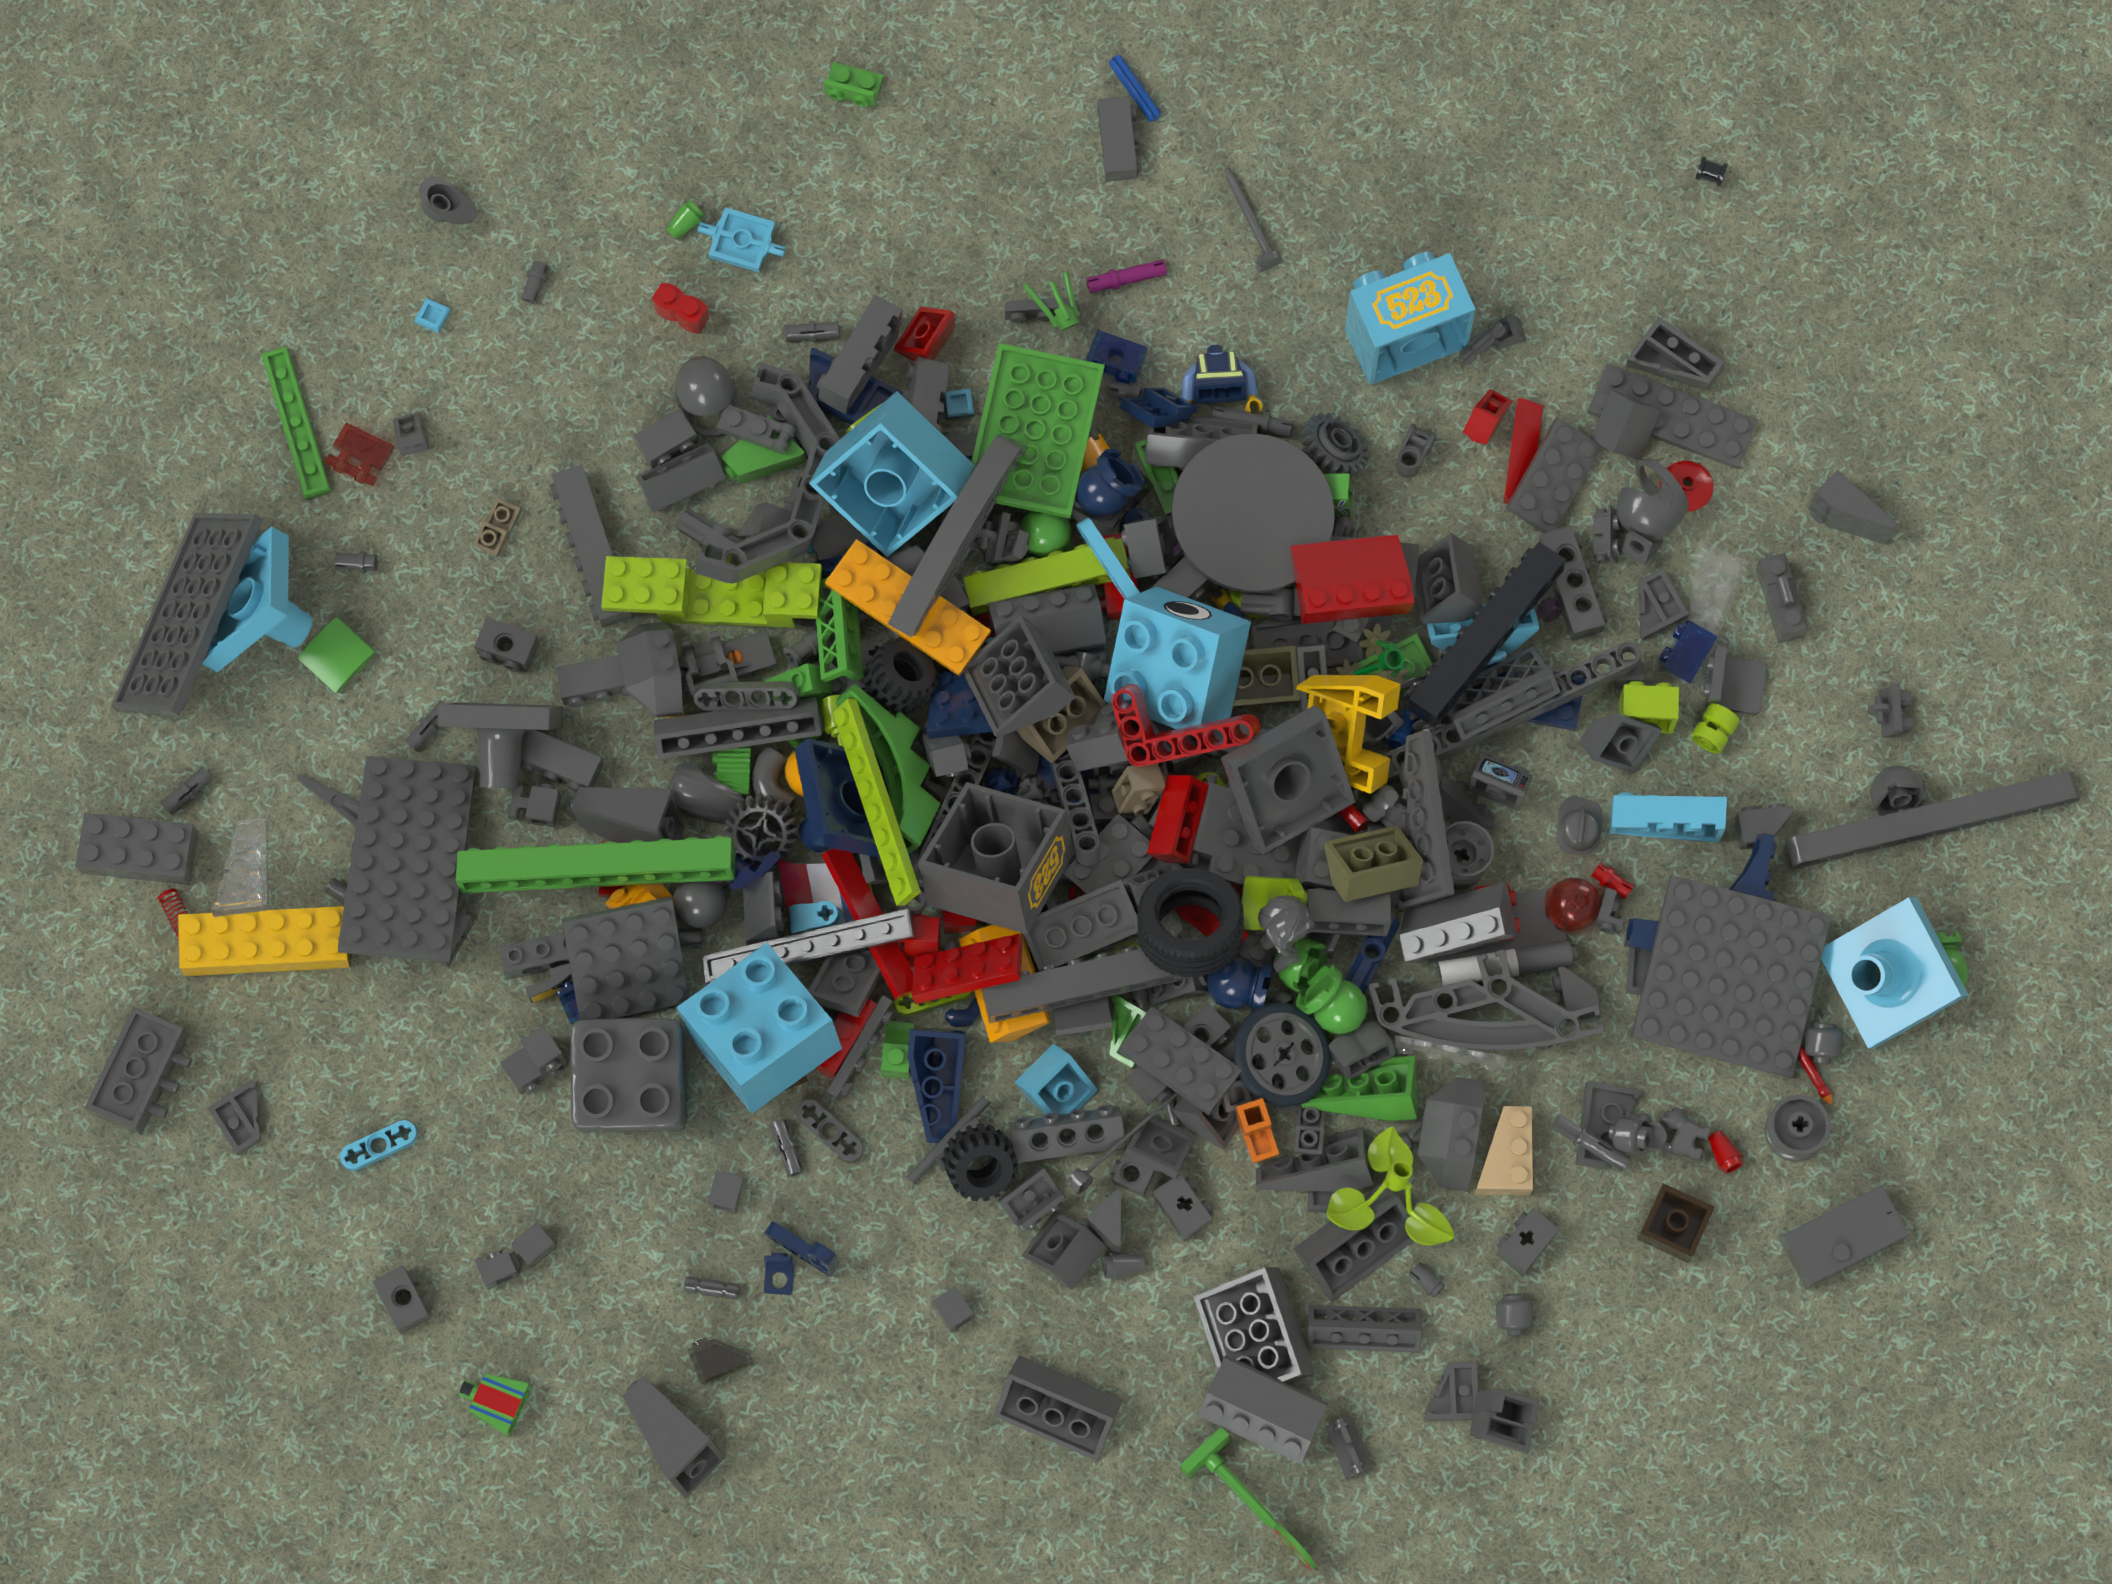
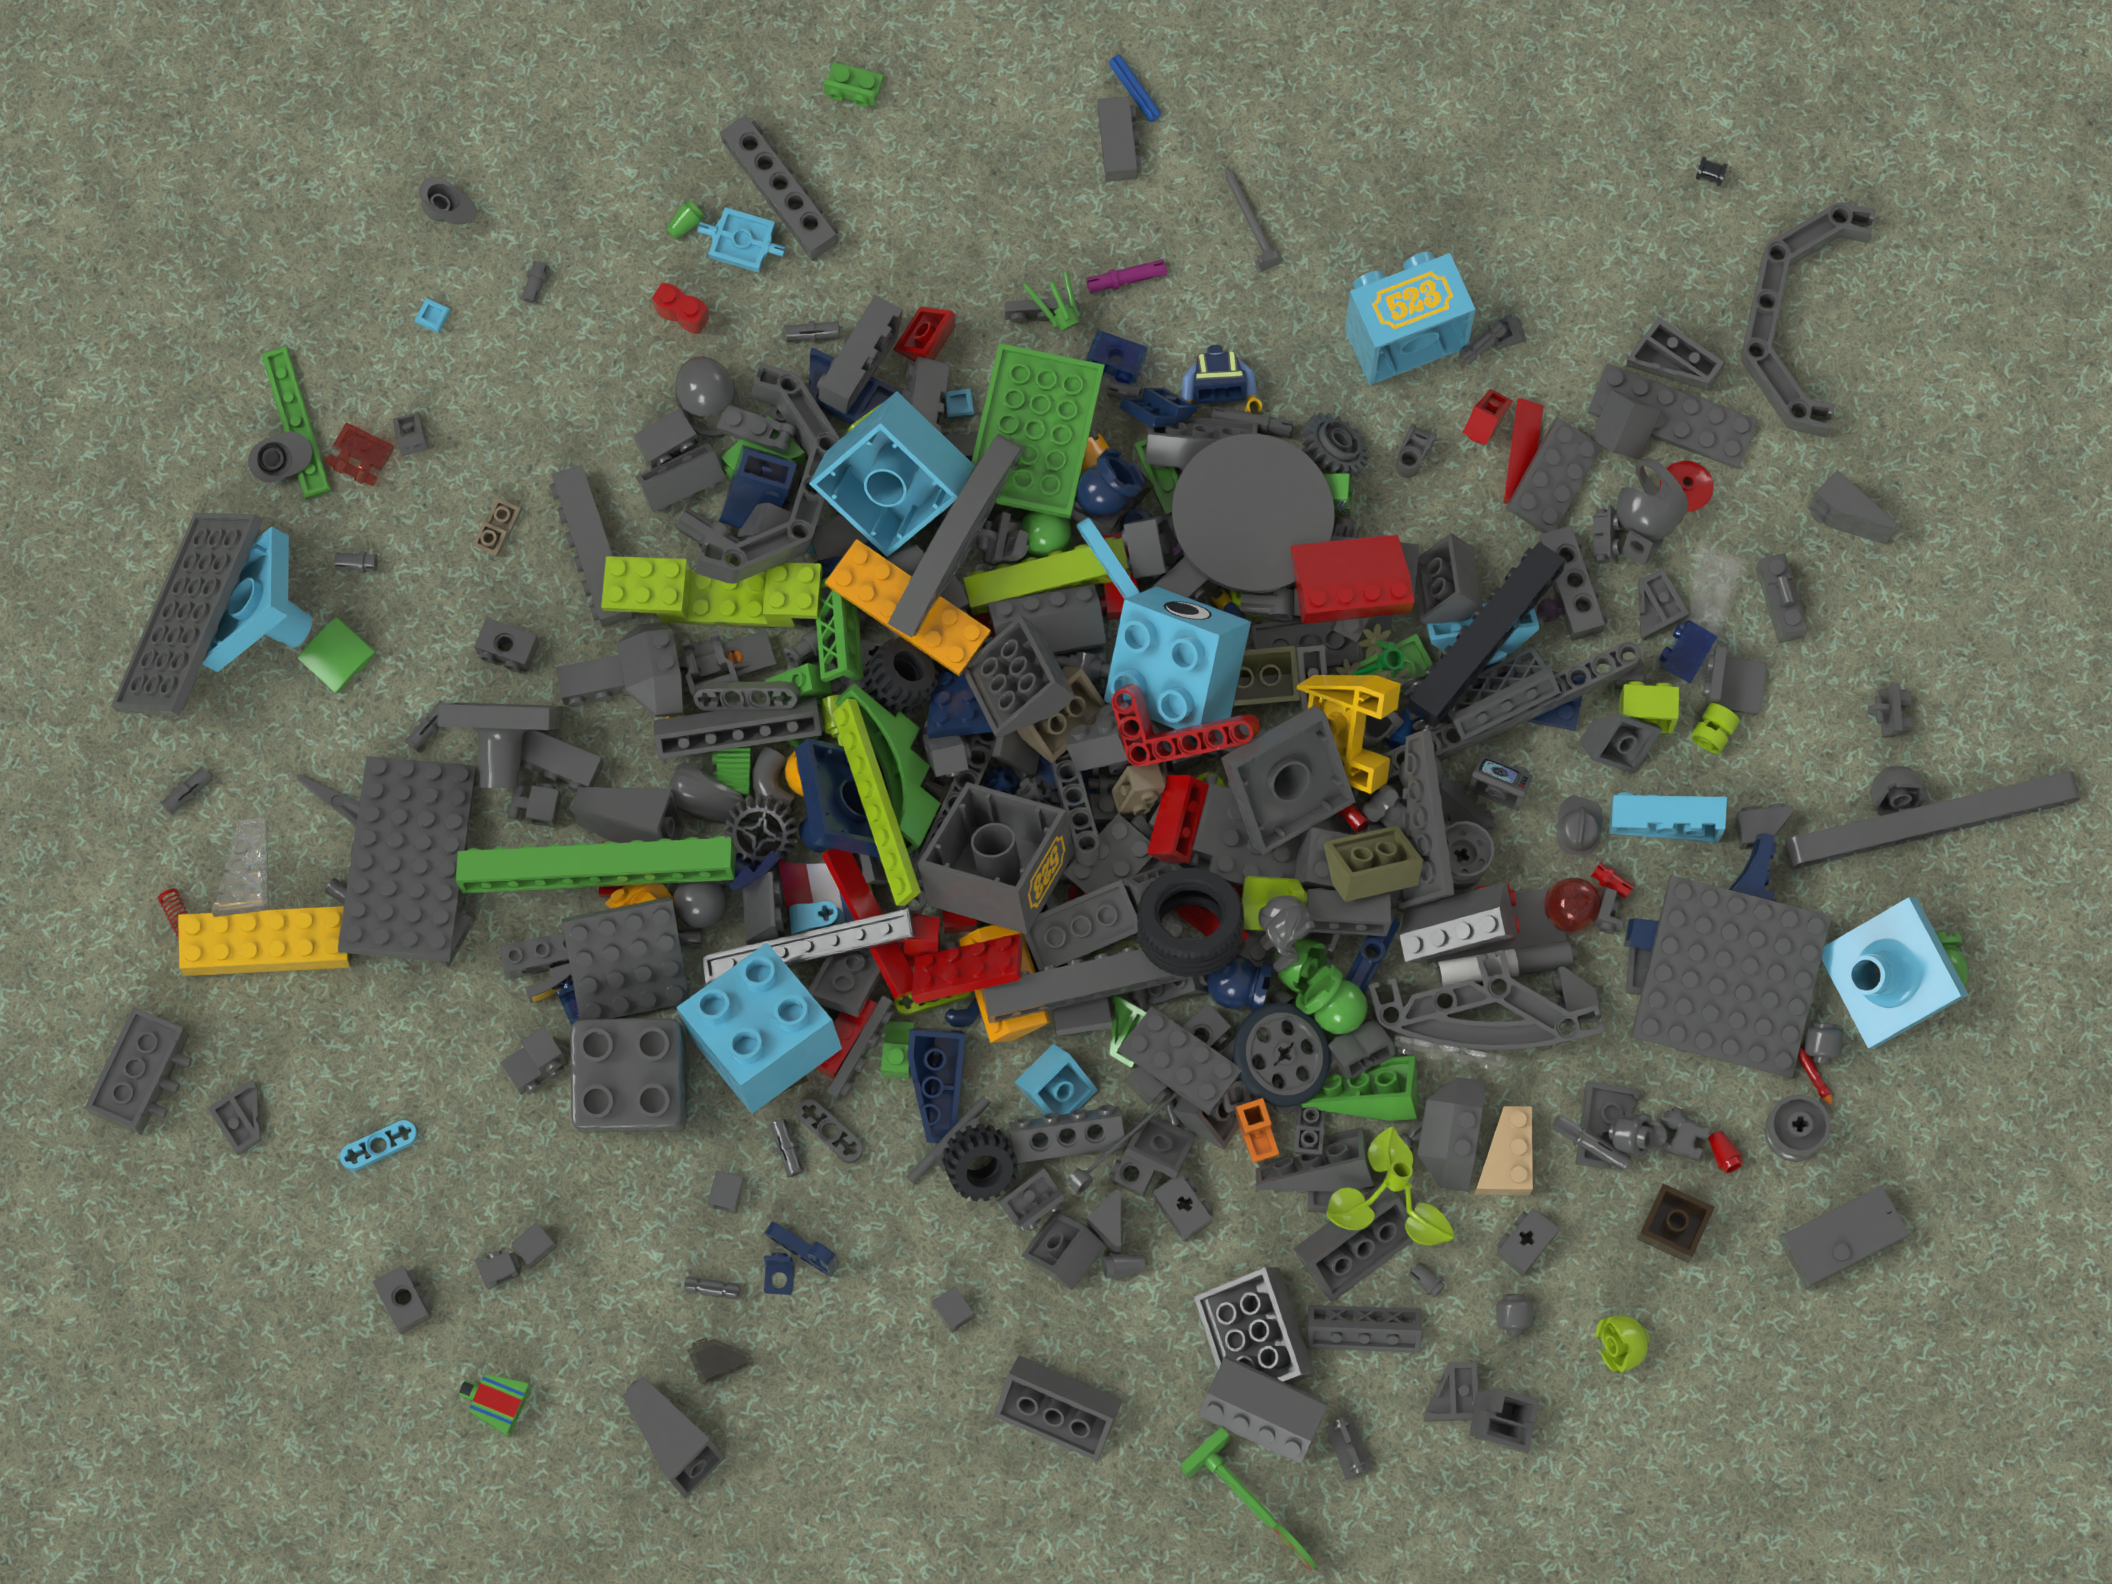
(137, 848): dark grey brick -> none
(279, 456): none -> dark grey piece
(745, 132): none -> dark grey brick
(756, 480): none -> dark blue slope
(1624, 1342): none -> lime cylinder
(1768, 369): none -> dark grey piece

